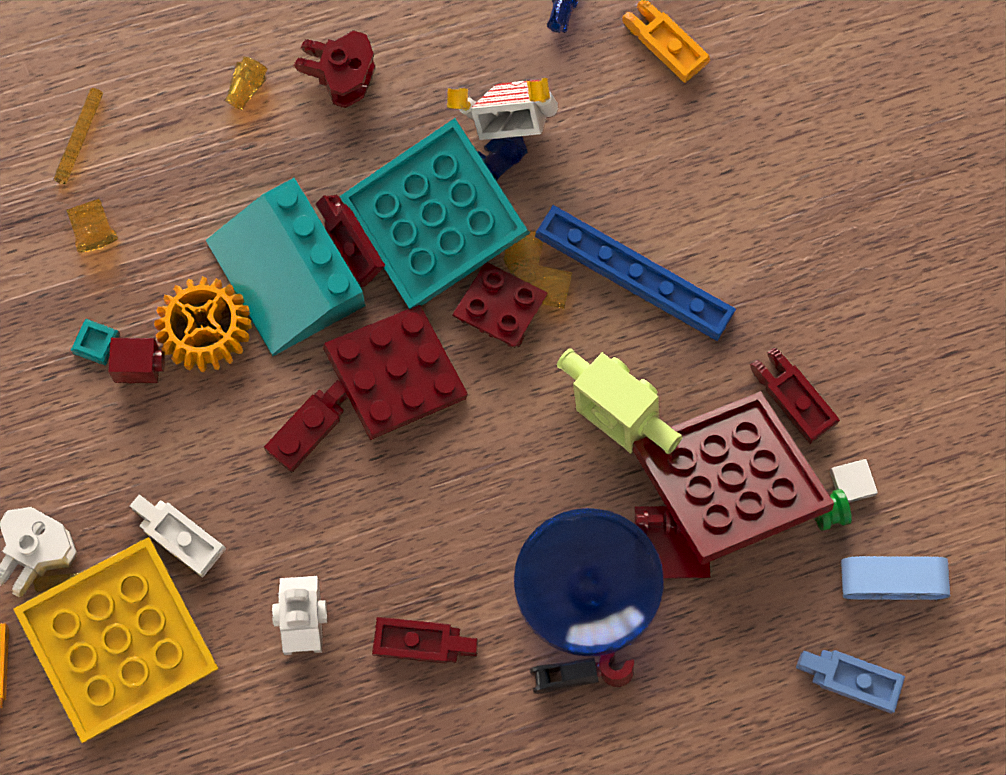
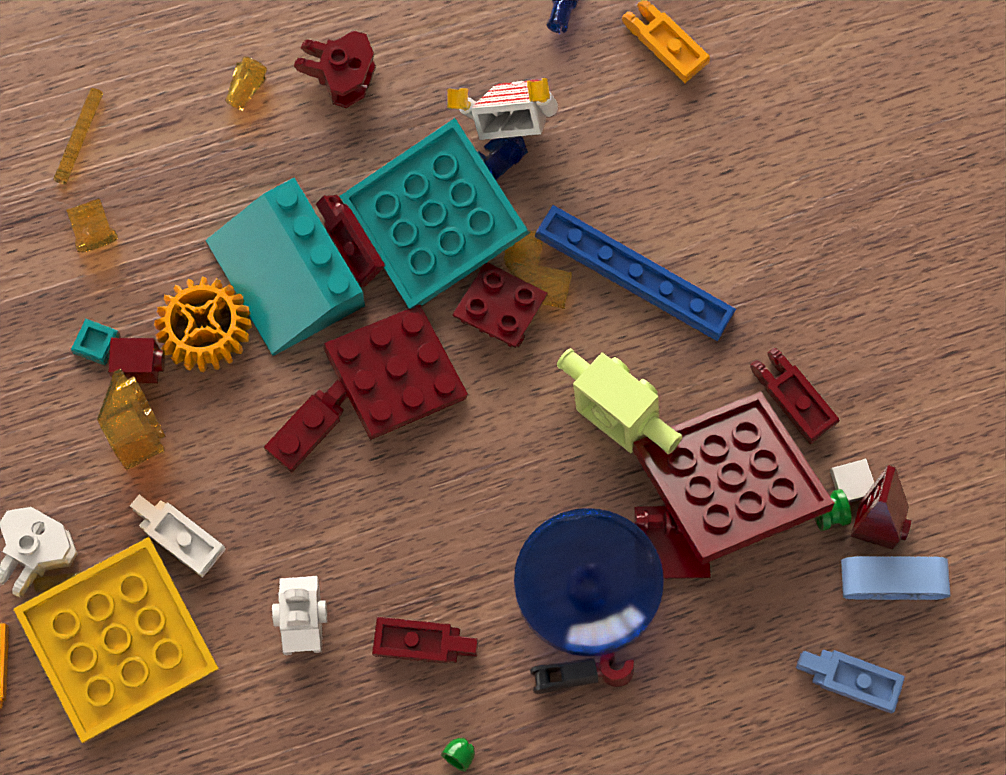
(129, 423): none -> clear yellow slope
(459, 753): none -> green hinge
(883, 512): none -> dark red slope

